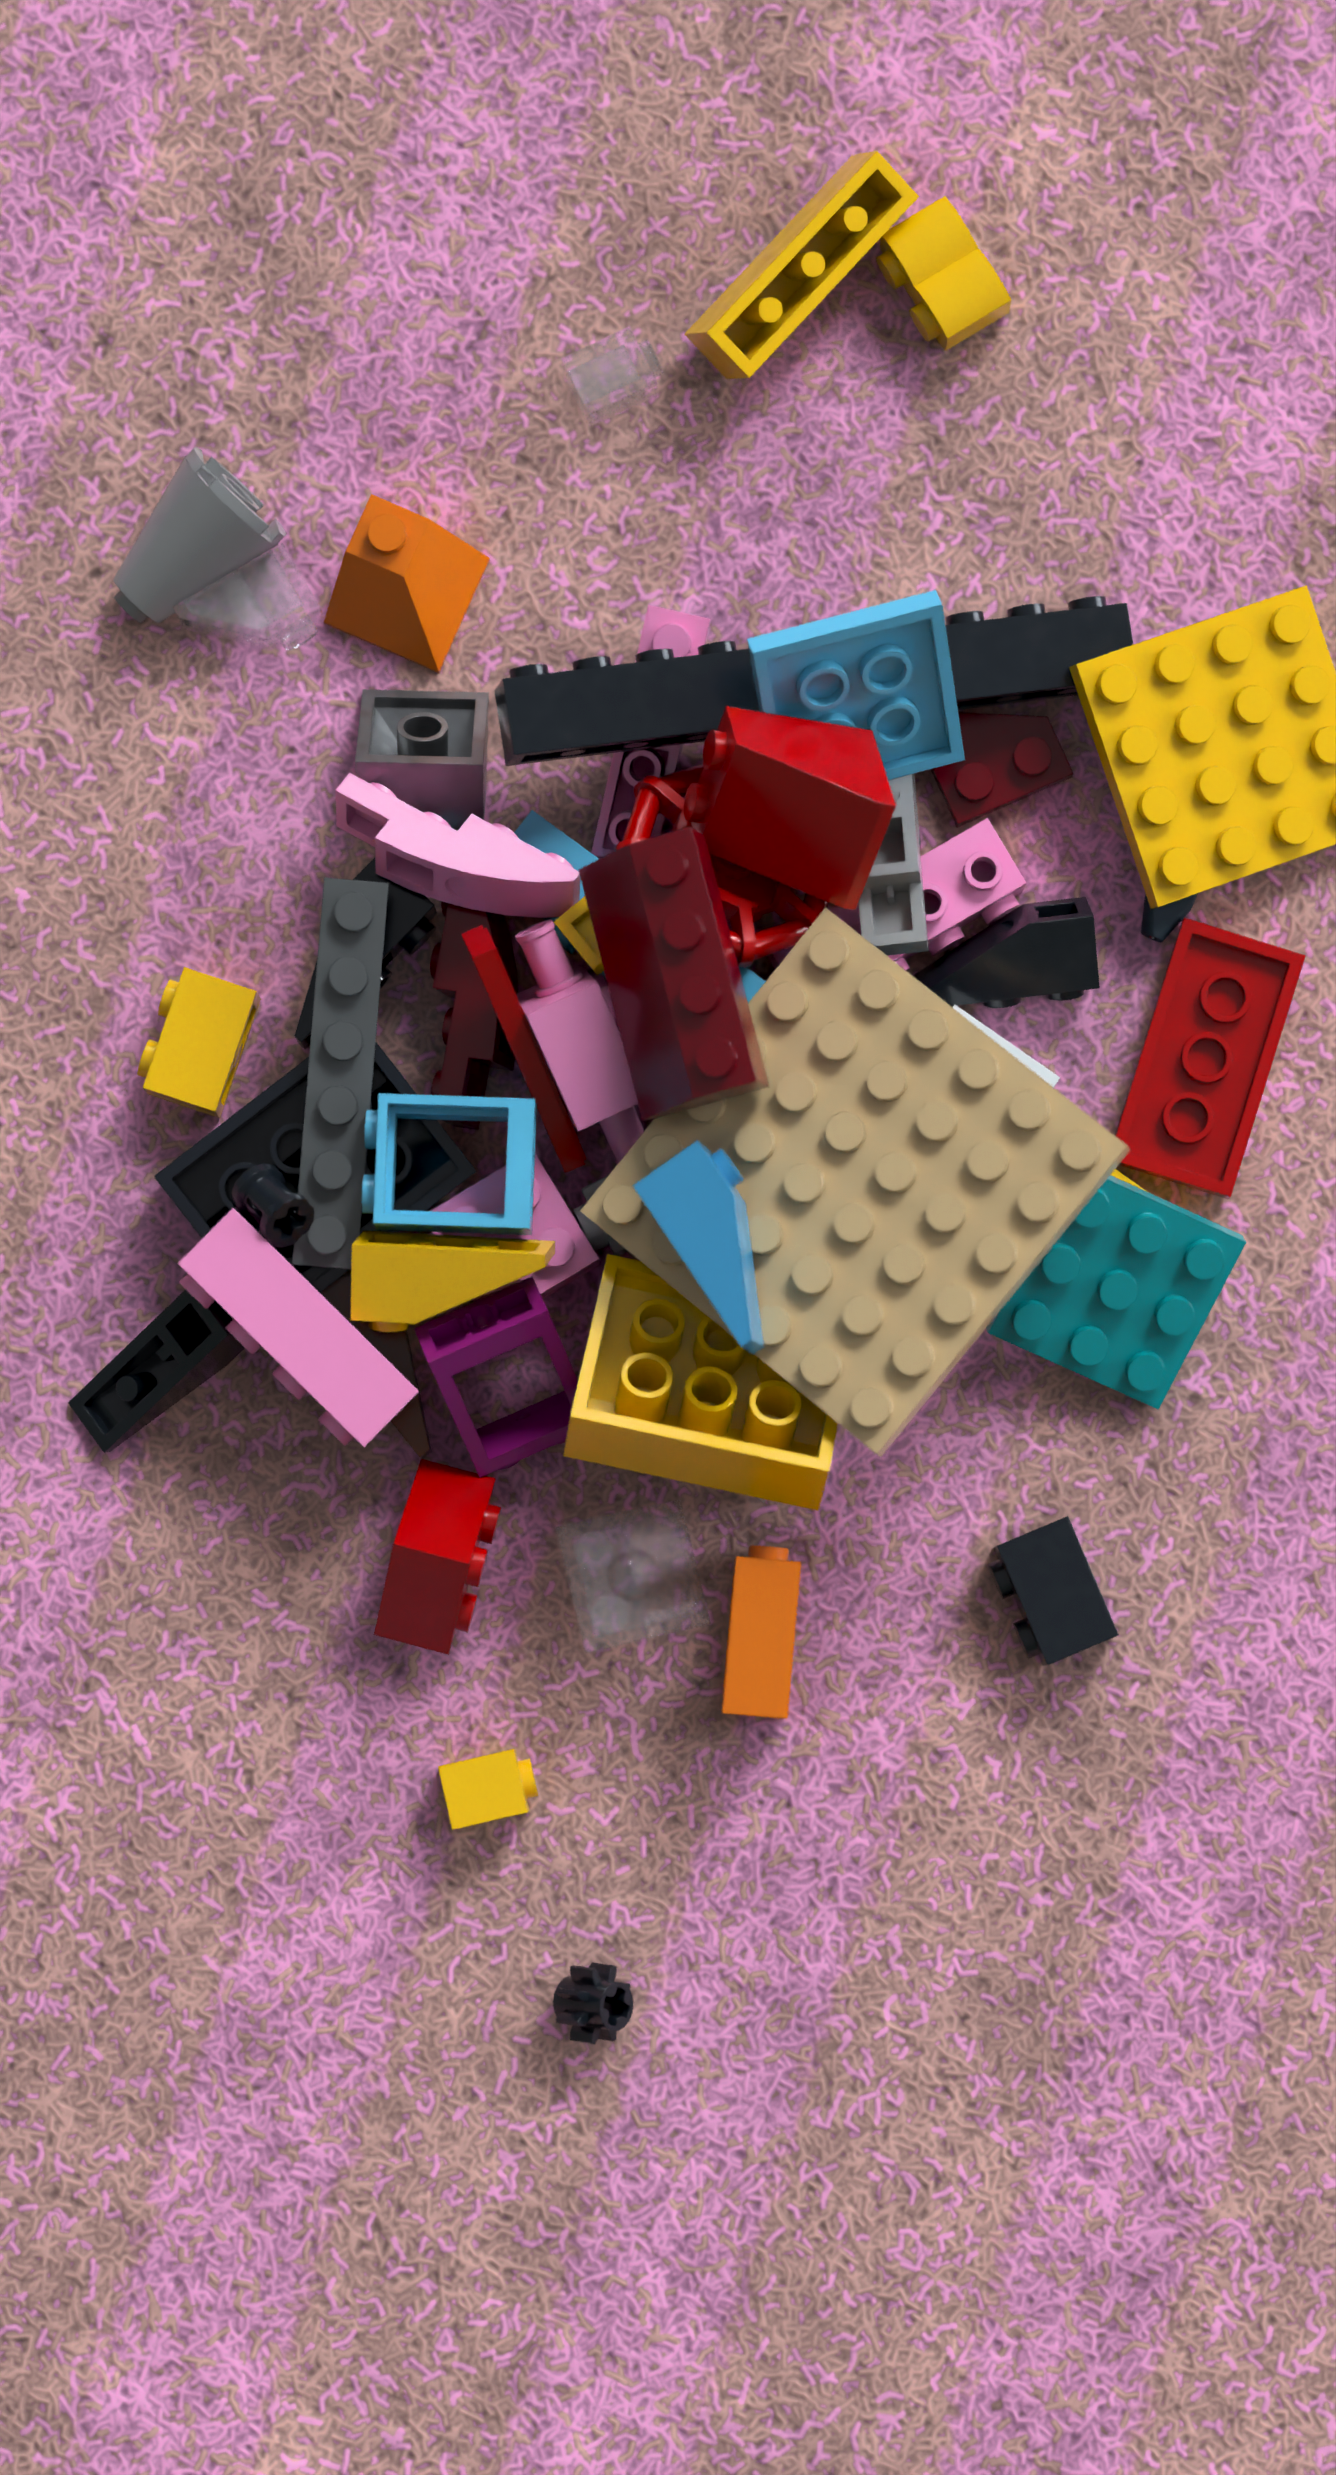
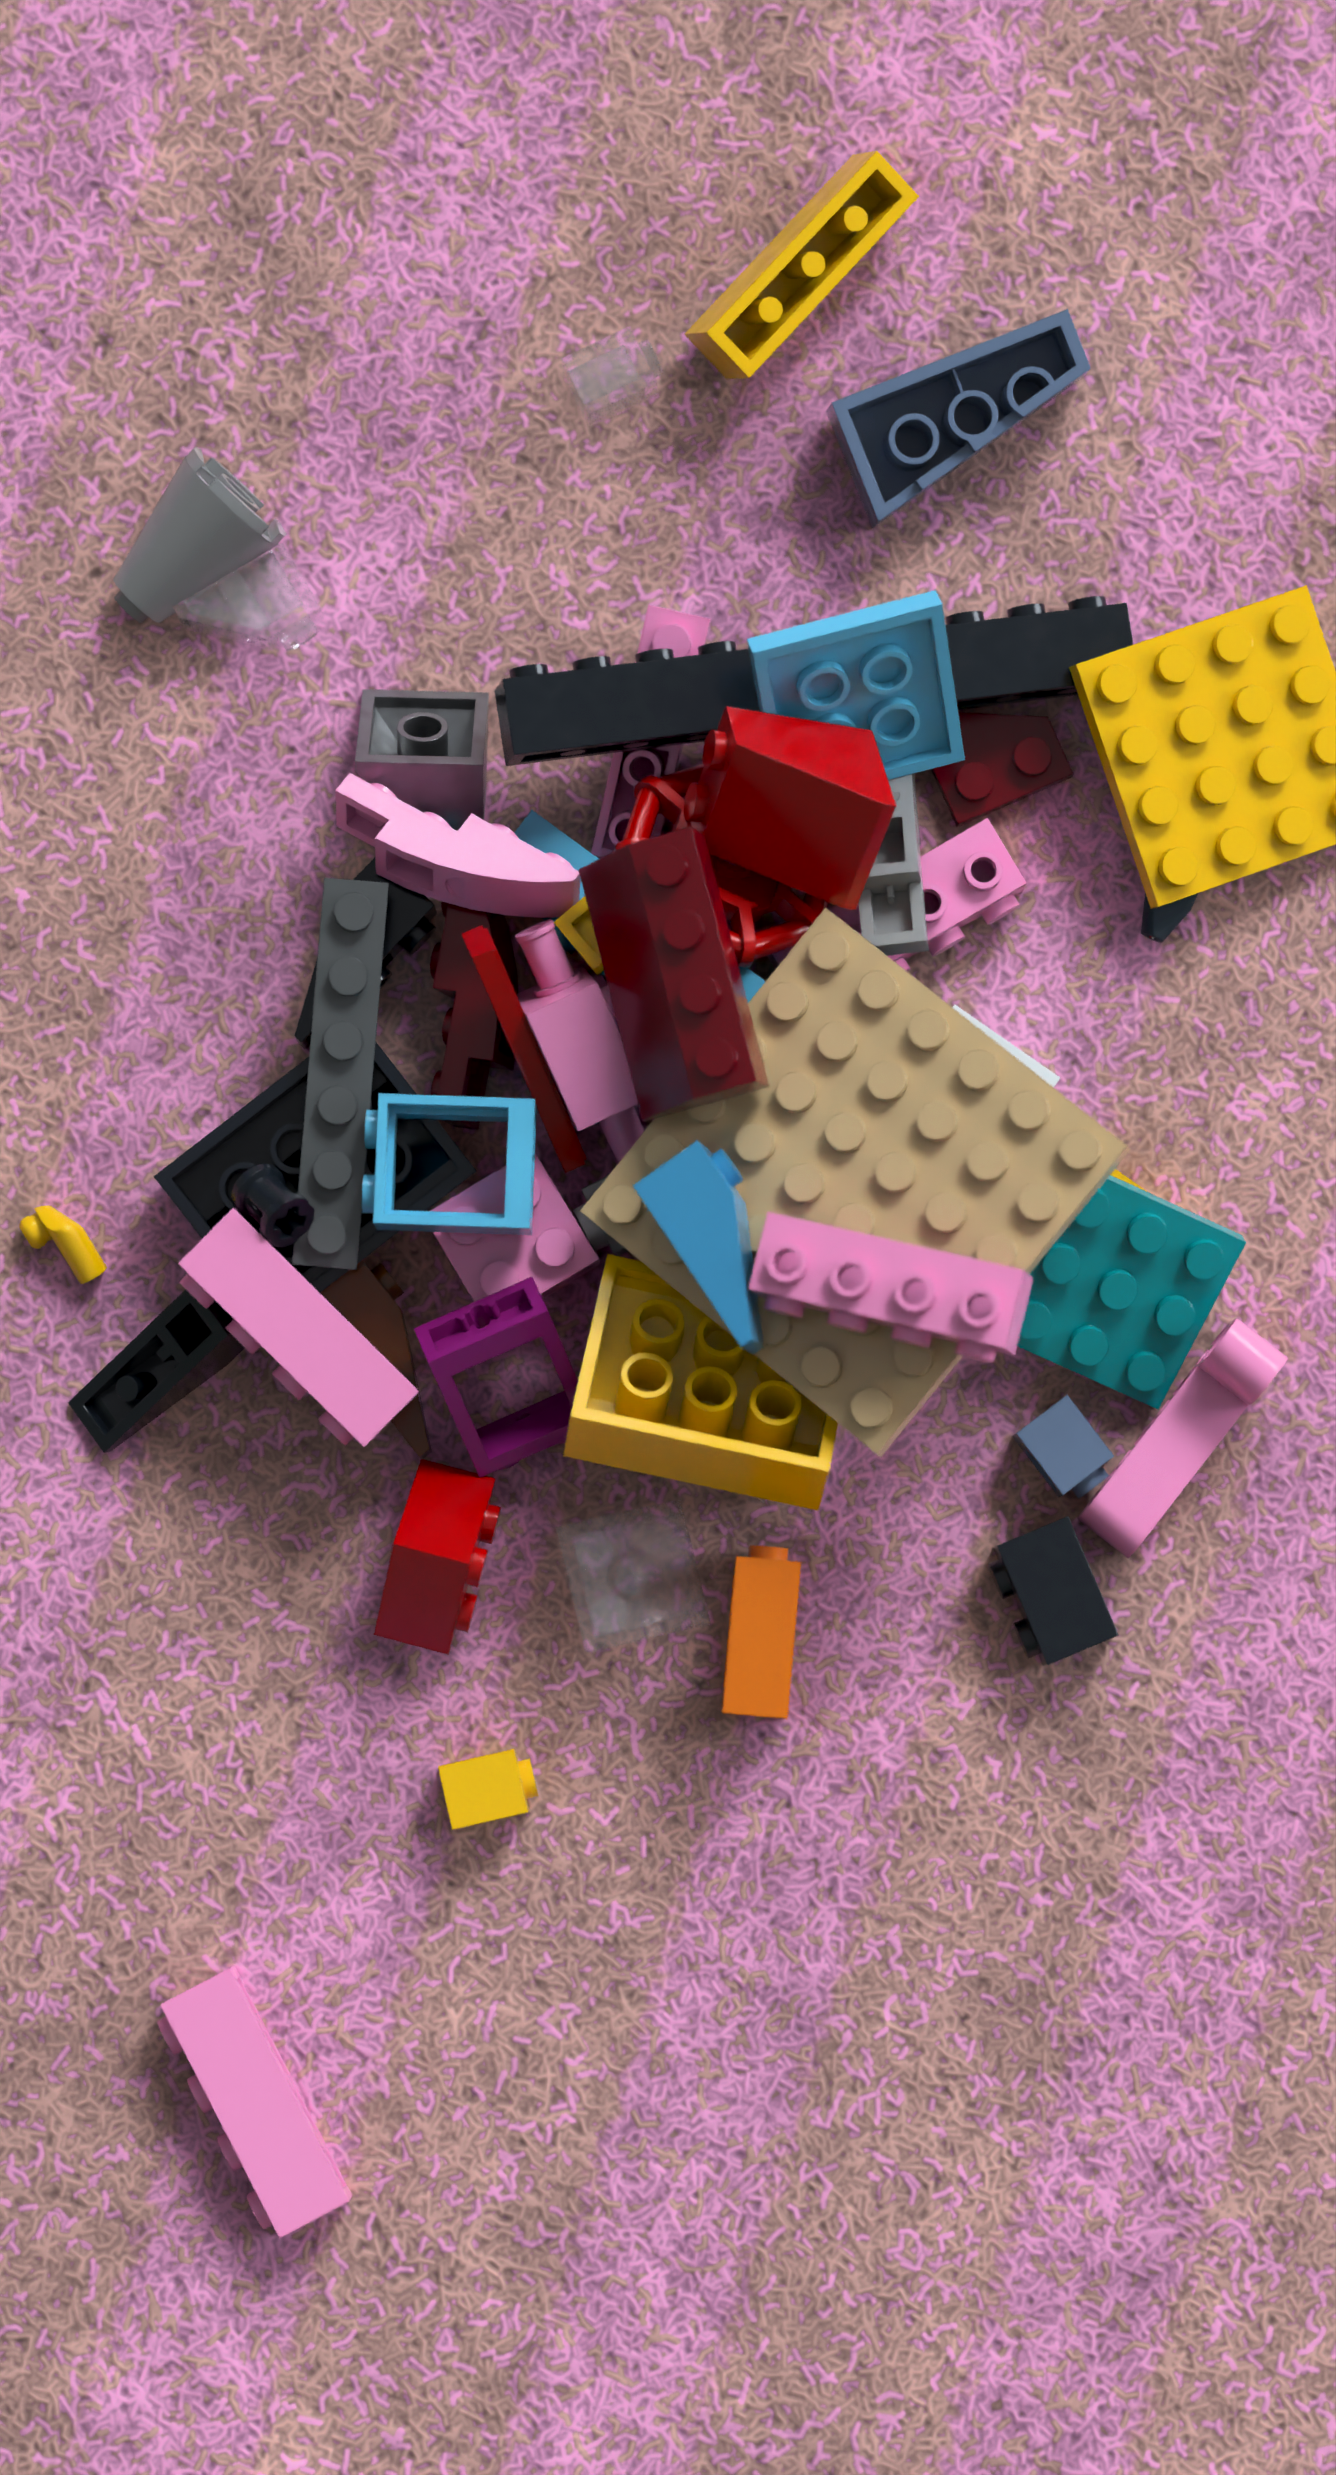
(69, 1238): none -> yellow arm
(199, 1041): yellow brick -> none
(255, 2102): none -> bright pink brick
(404, 584): orange slope -> none
(418, 1275): yellow slope -> none
(593, 2003): black gear -> none
(891, 1285): none -> bright pink brick
(943, 274): yellow brick -> none
(946, 412): none -> sand blue wedge
(1024, 954): black slope -> none
(1065, 1449): none -> sand blue brick
(1182, 1437): none -> bright pink beam
(1207, 1057): red plate -> none

